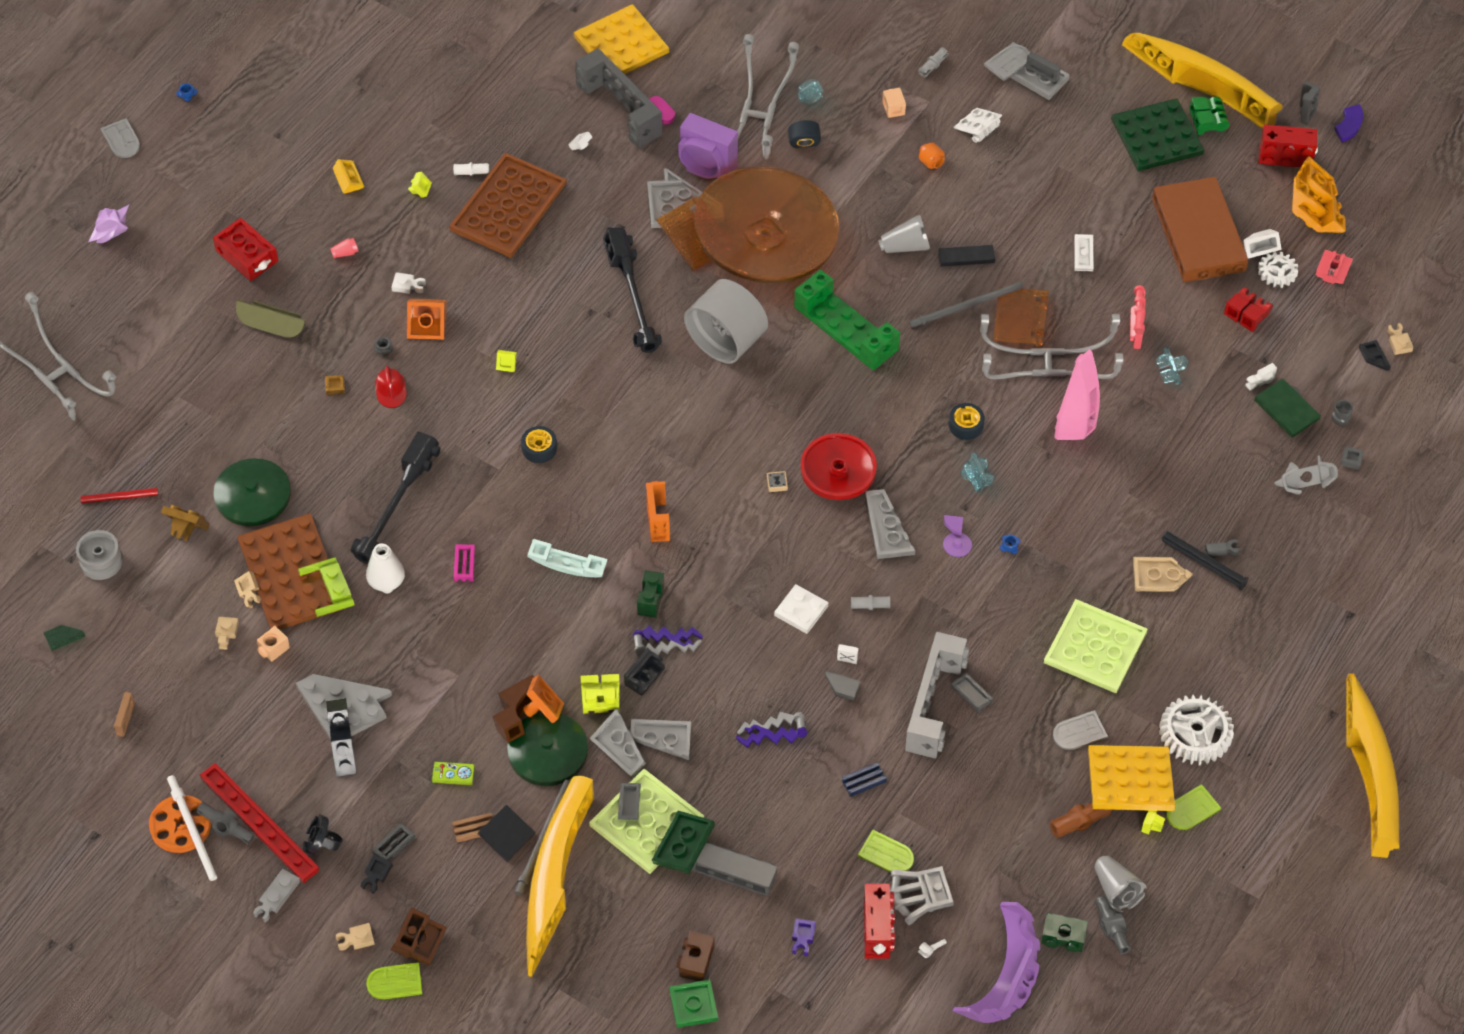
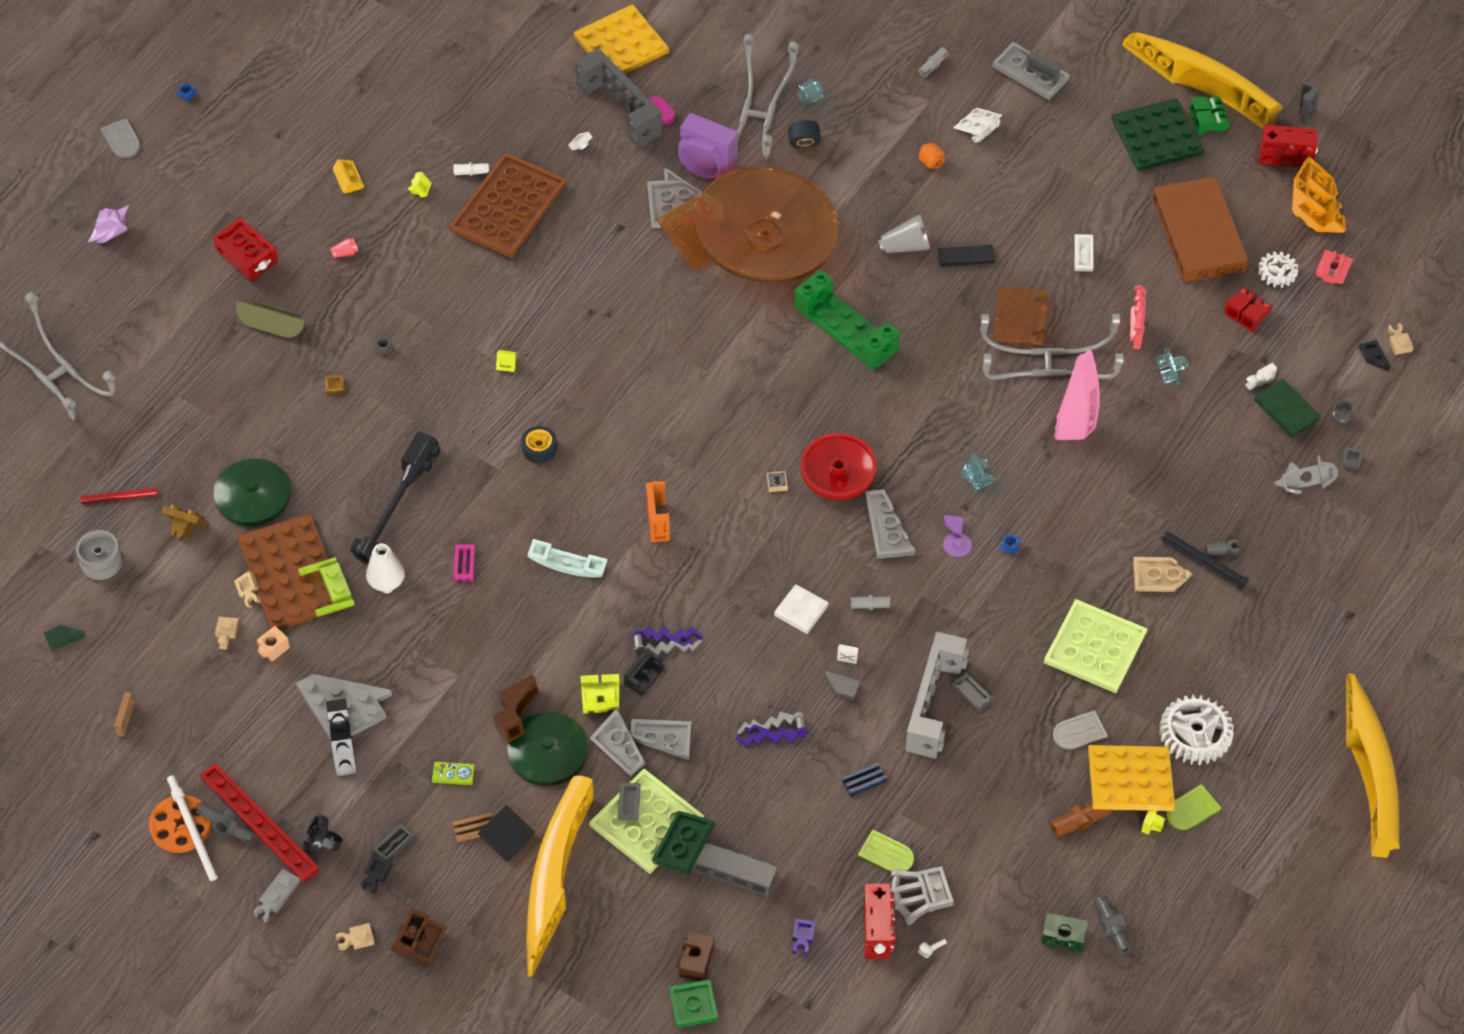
(390, 388): red piece -> none
(395, 981): lime window -> none
(405, 283): white plate -> none
(426, 318): orange slope -> none
(523, 881): dark grey bar -> none
(543, 699): orange tile -> none
(621, 255): black bar -> none
(648, 600): dark green brick -> none
(726, 321): light grey wheel -> none
(894, 102): light nougat brick -> none
(922, 320): dark grey bar -> none
(973, 423): wheel -> none
(1008, 61): light grey window -> none
(1018, 972): medium lavender windscreen -> none
(1119, 884): light grey cone -> none
(1262, 243): white slope -> none
(1351, 124): dark purple tile -> none

